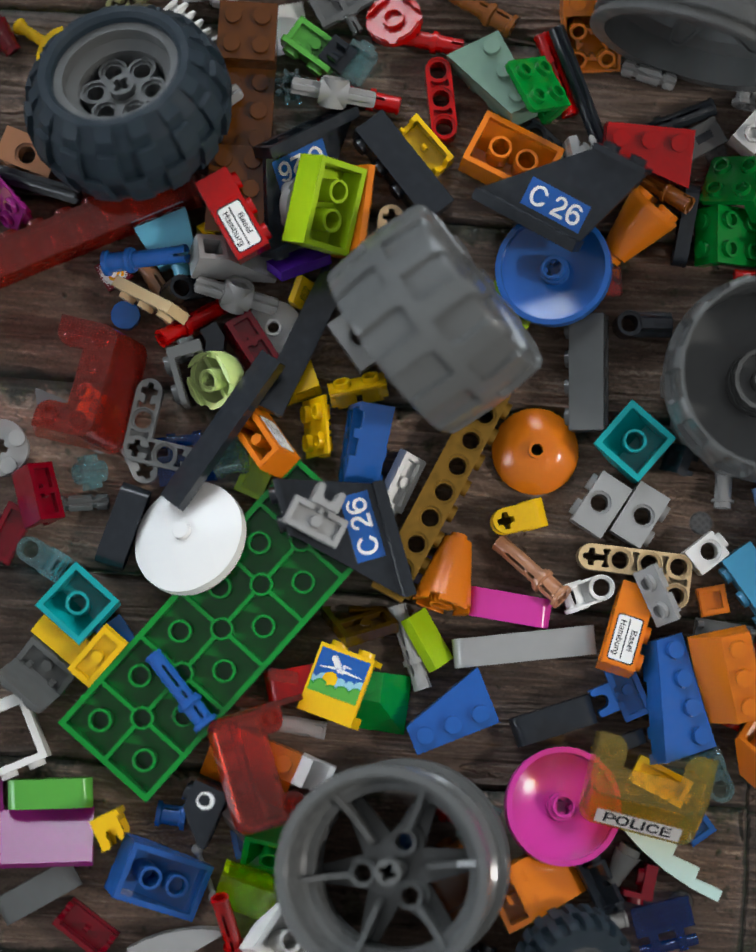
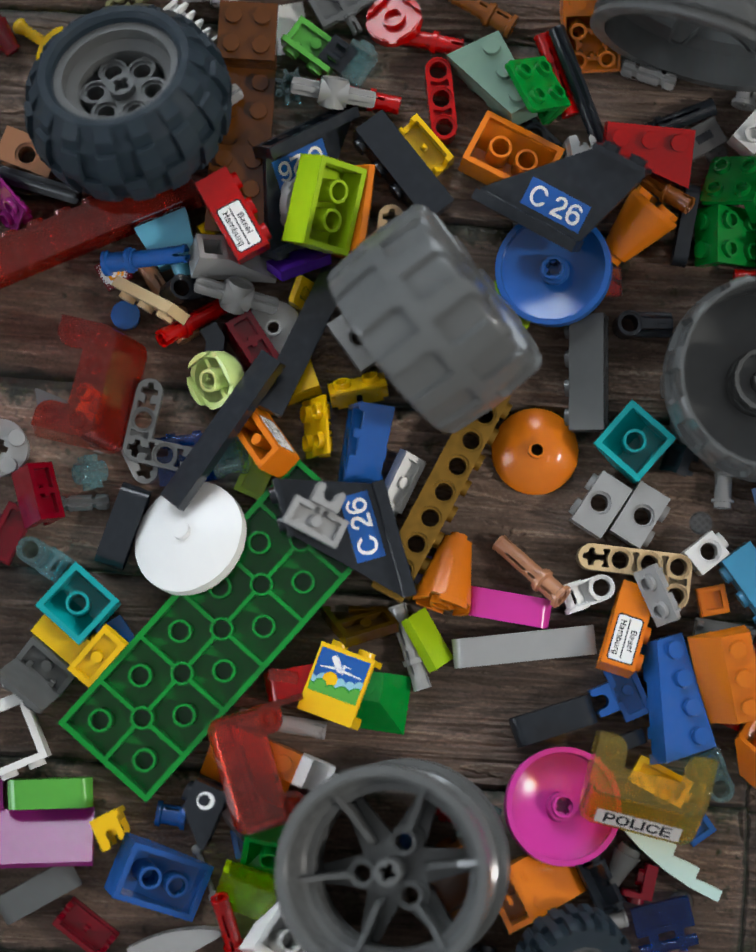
(178, 354): dark grey bracket -> none
(186, 705): blue pin -> none
(454, 715): blue wedge -> none
(524, 517): yellow piece -> none

